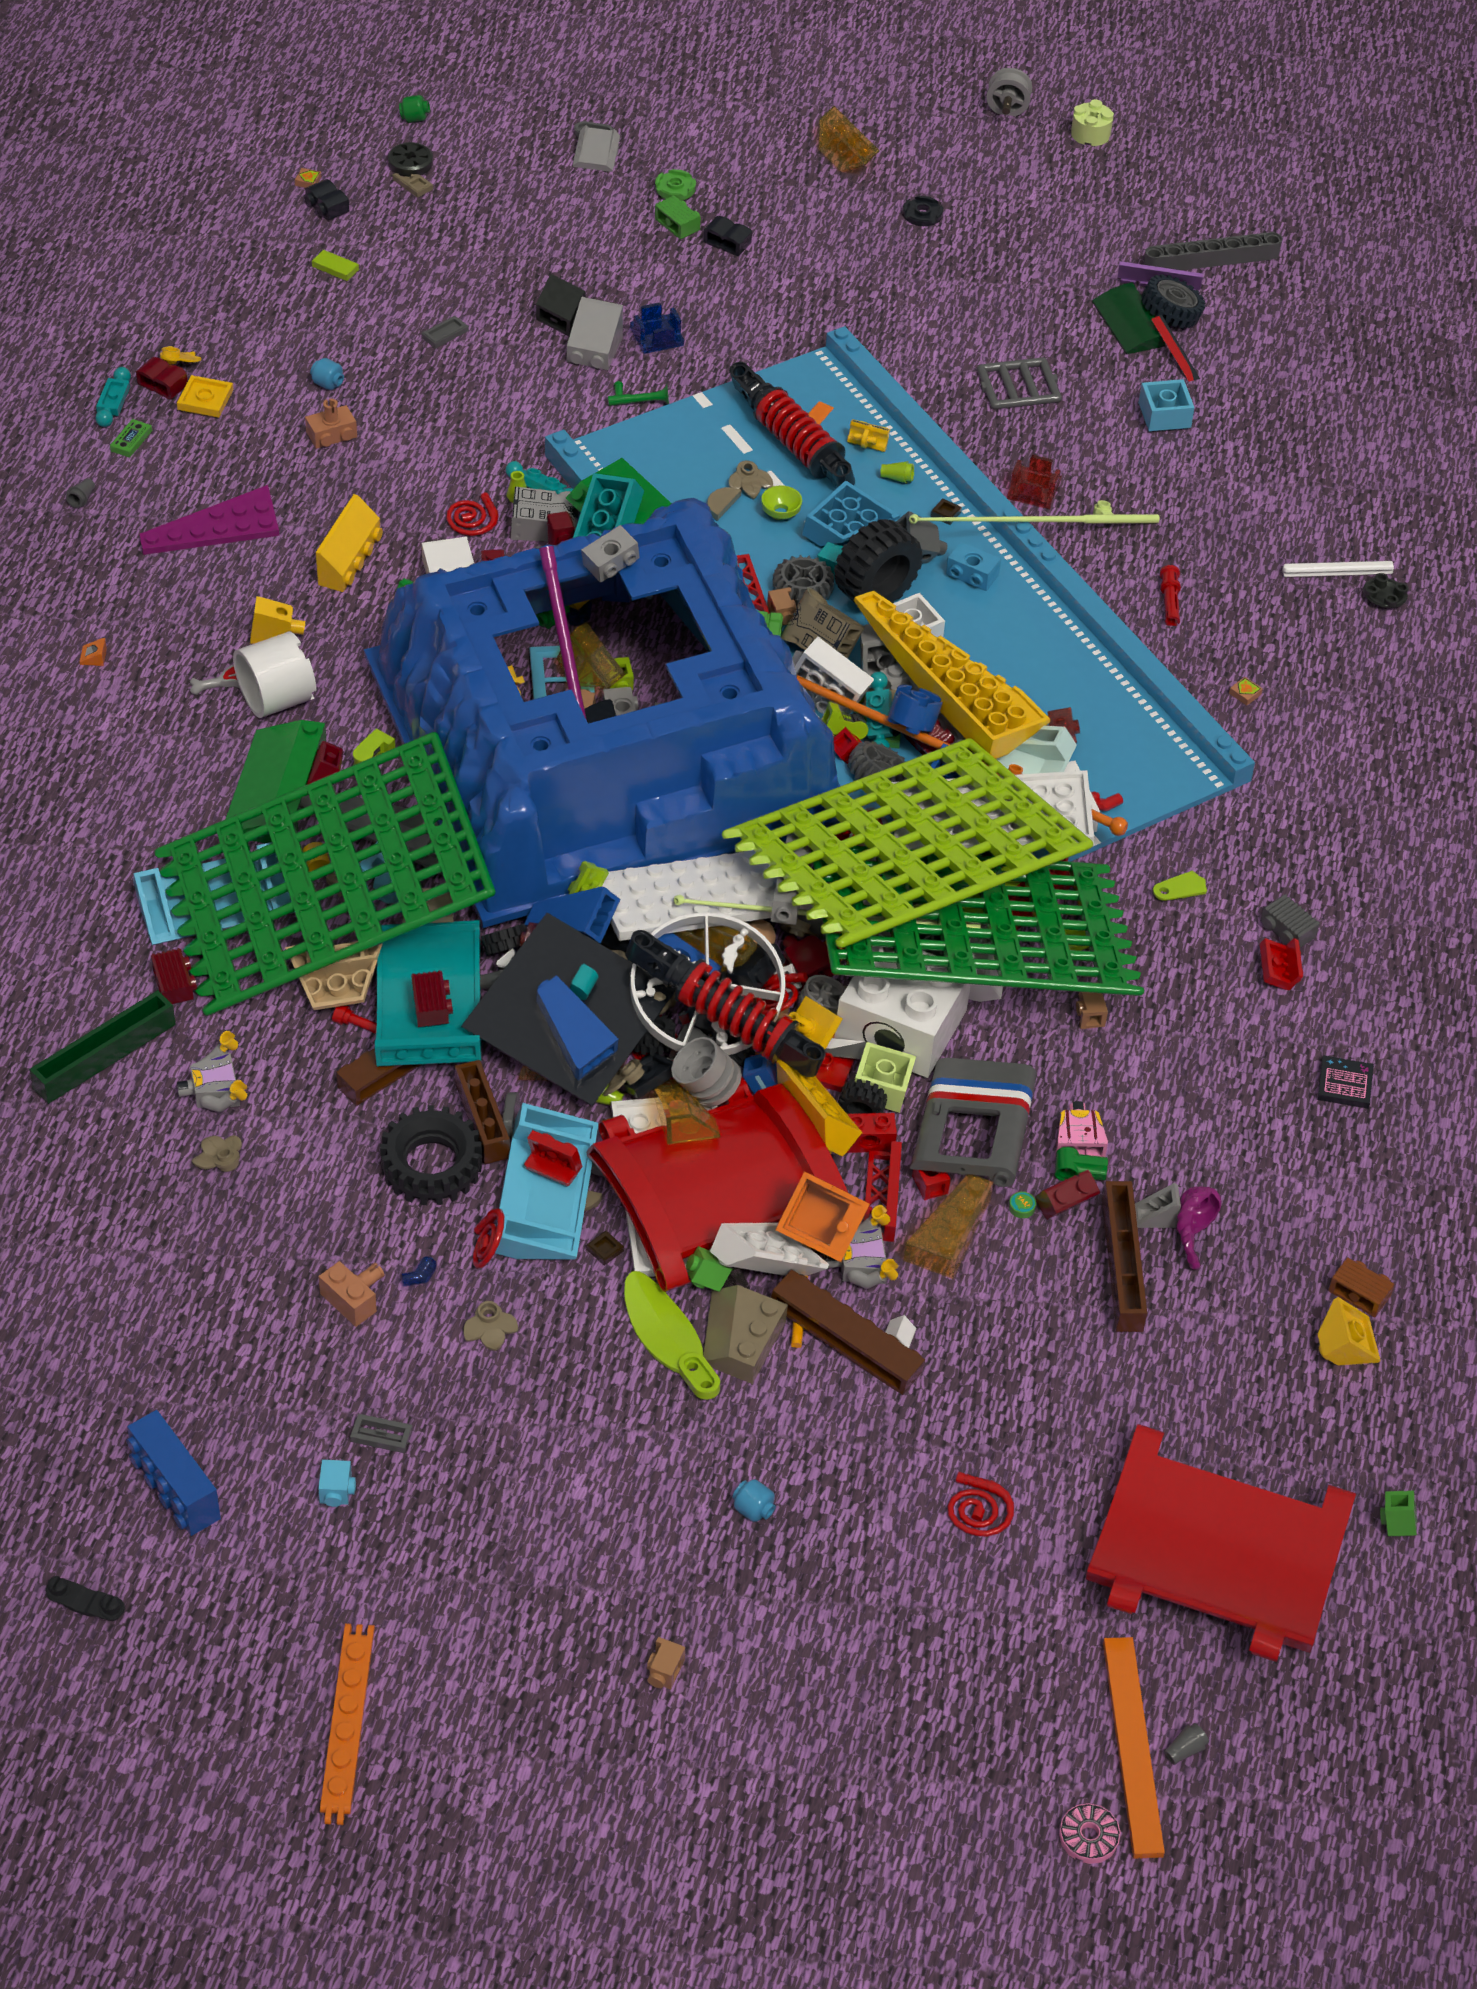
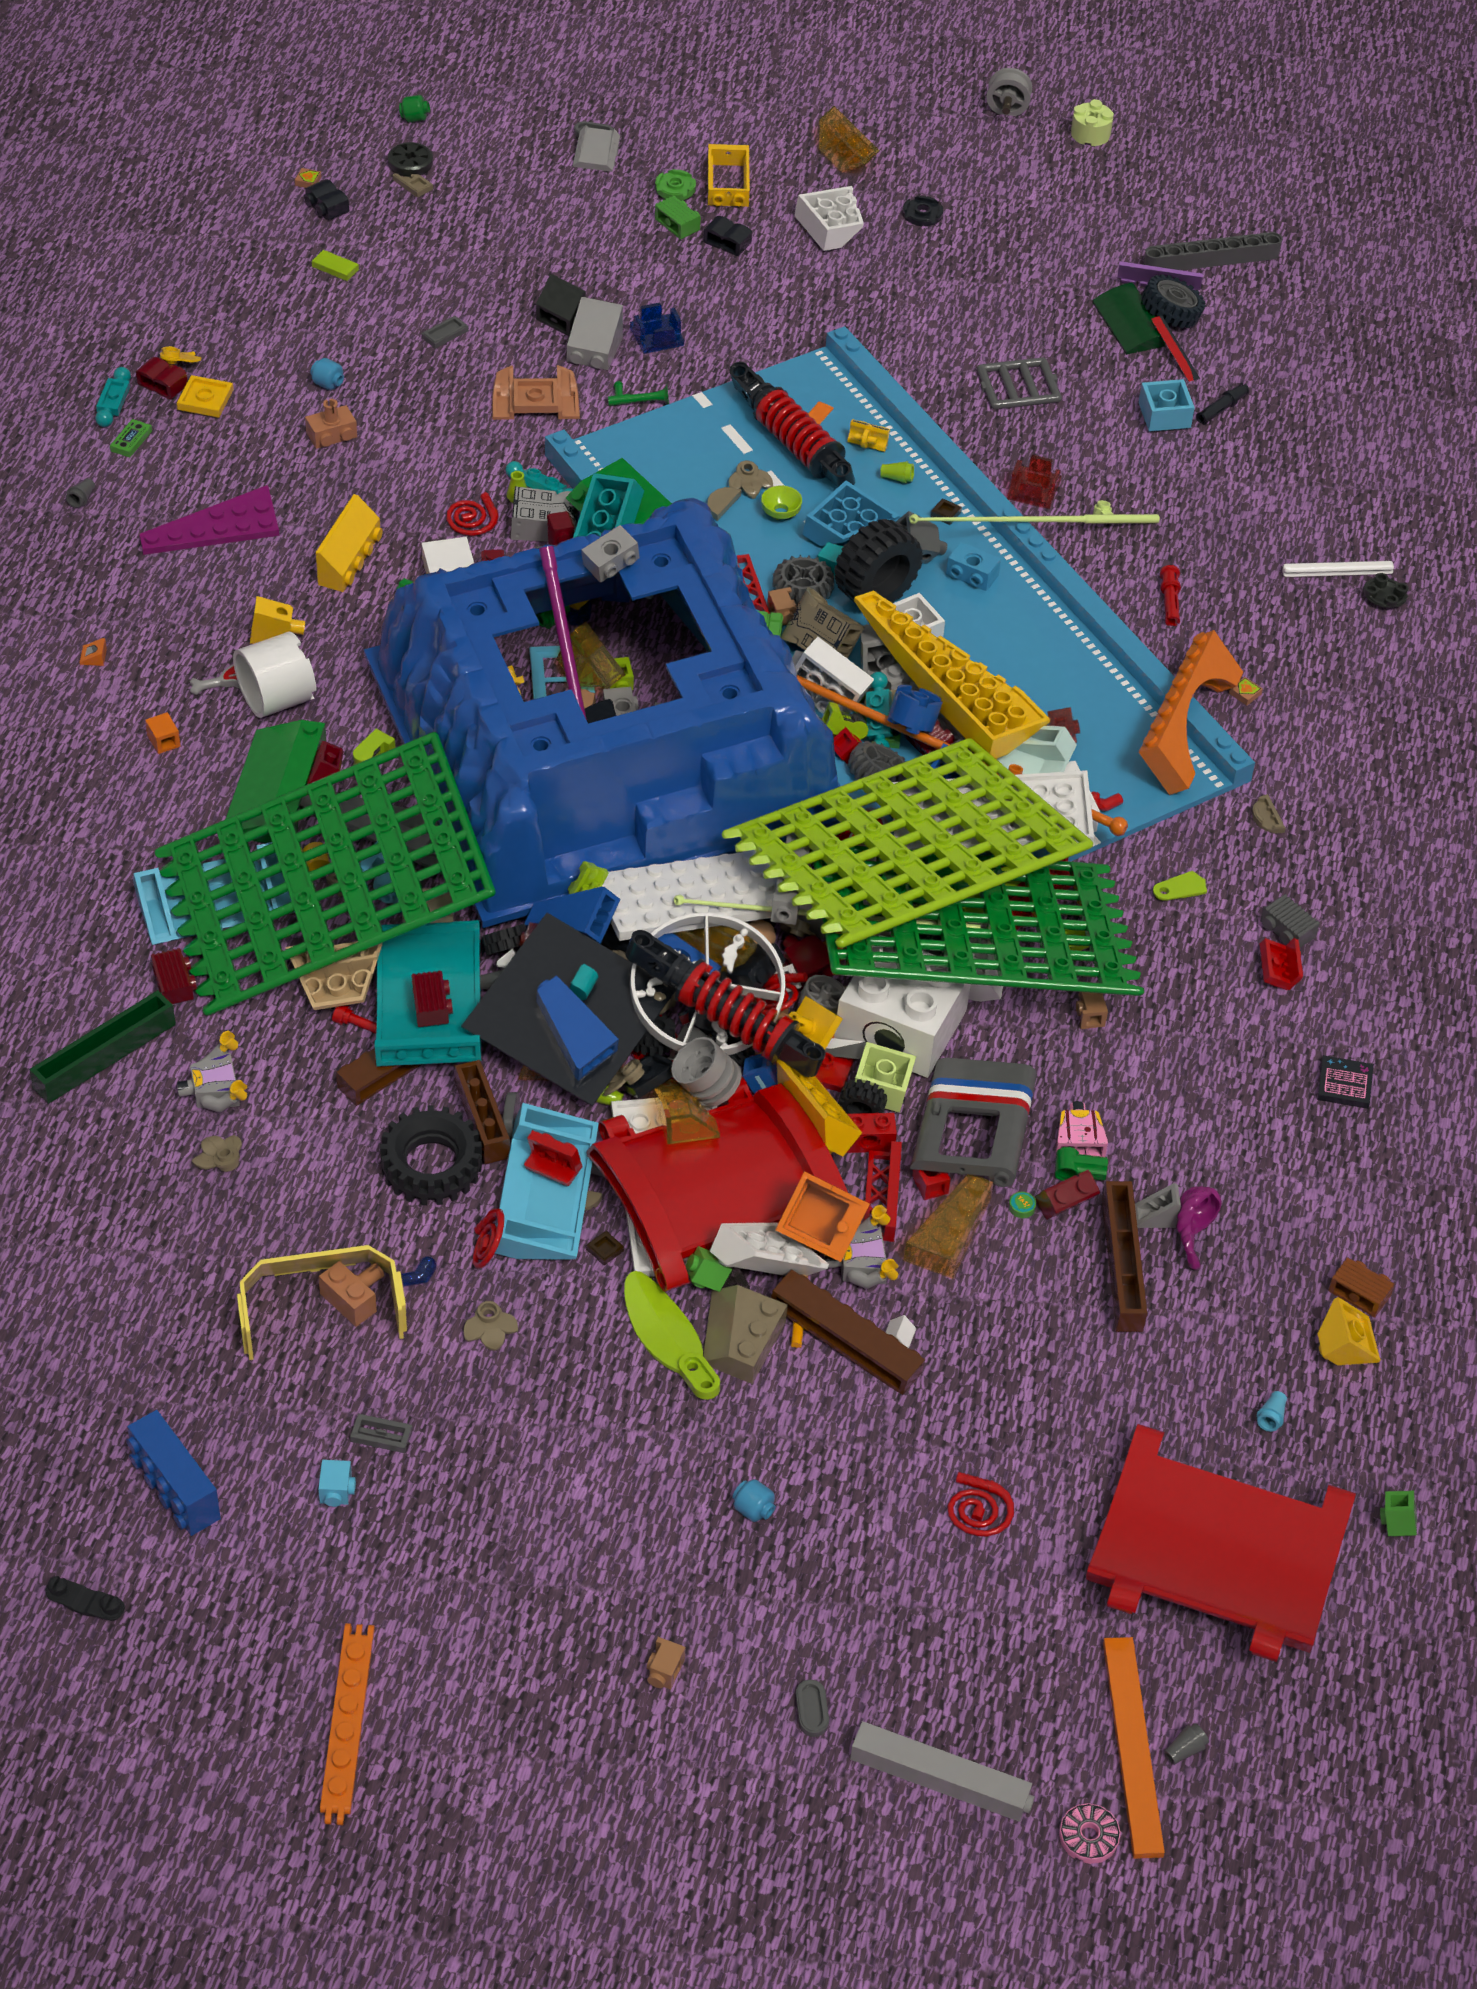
(162, 733): none -> orange brick
(315, 1262): none -> light yellow piece
(535, 395): none -> nougat piece
(738, 157): none -> yellow window
(812, 1708): none -> dark grey tile
(829, 216): none -> white wedge
(942, 1771): none -> light grey brick
(1166, 743): none -> orange arch
(1228, 399): none -> black pin
(1266, 816): none -> dark tan tile
(1271, 1414): none -> medium azure cone

